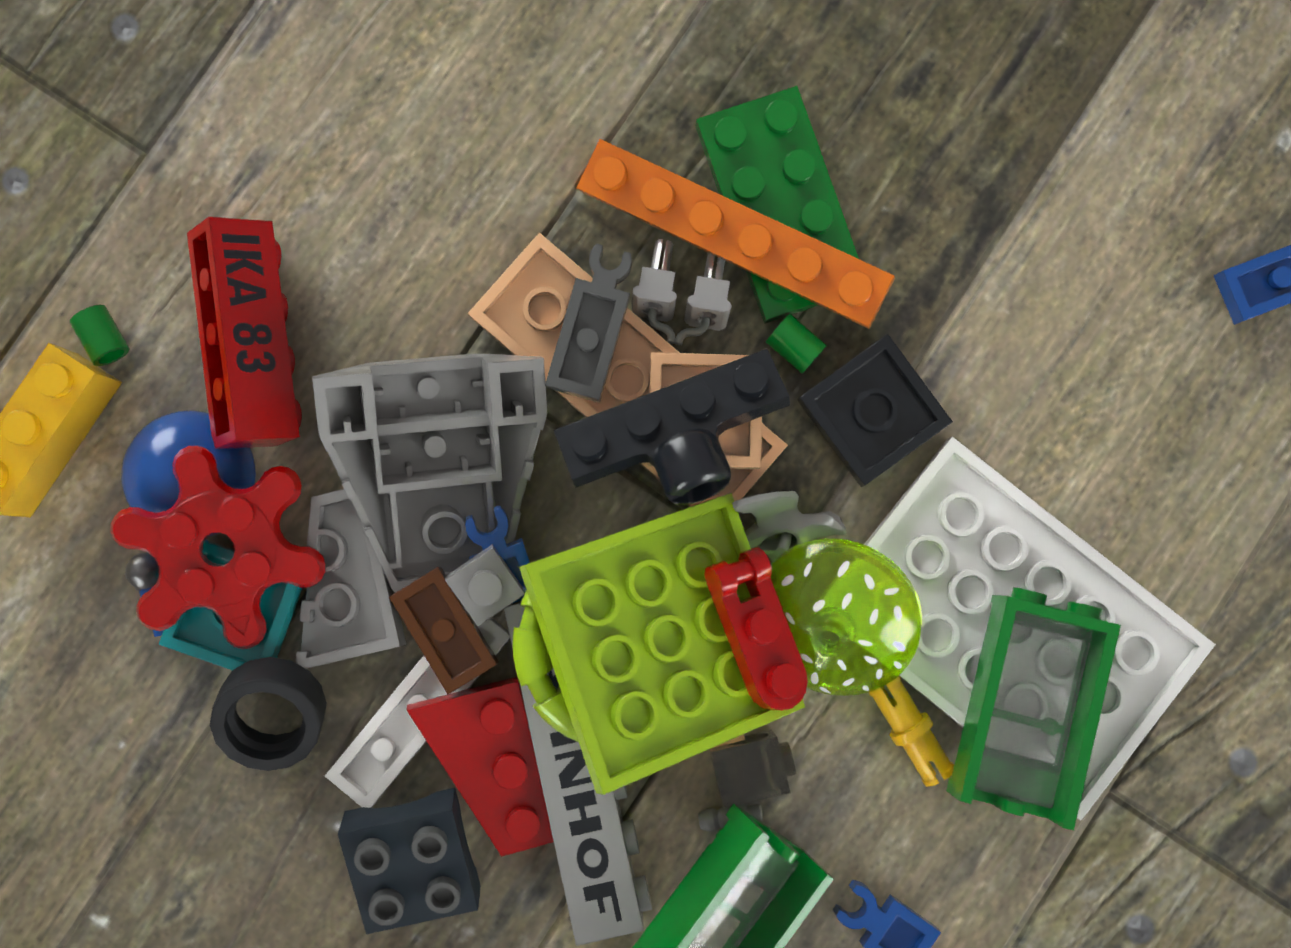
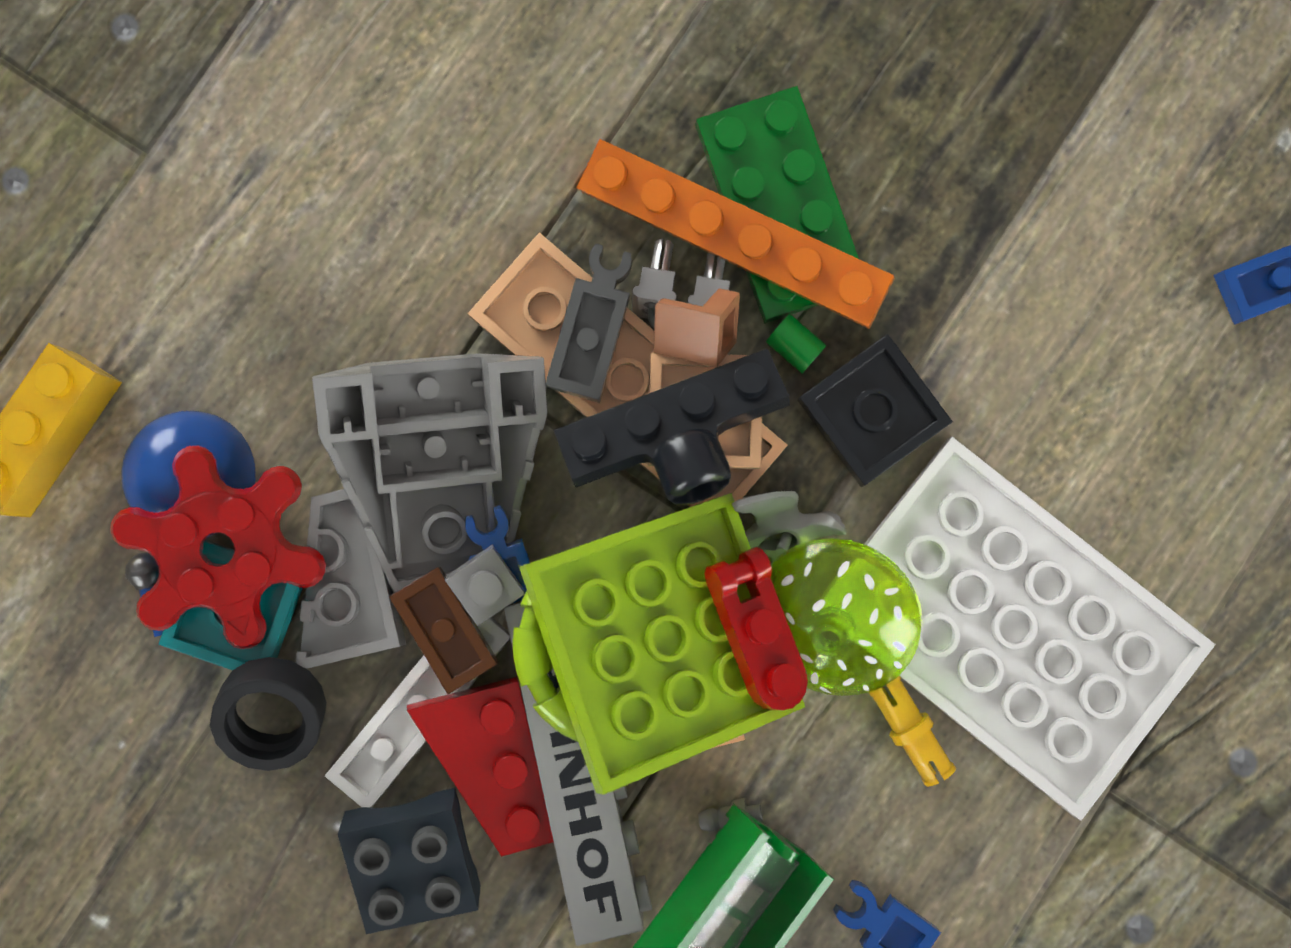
(99, 335): green hinge -> none
(243, 333): red brick -> none
(695, 331): none -> nougat panel
(752, 768): clear smoke brick -> none
(1035, 707): door -> none

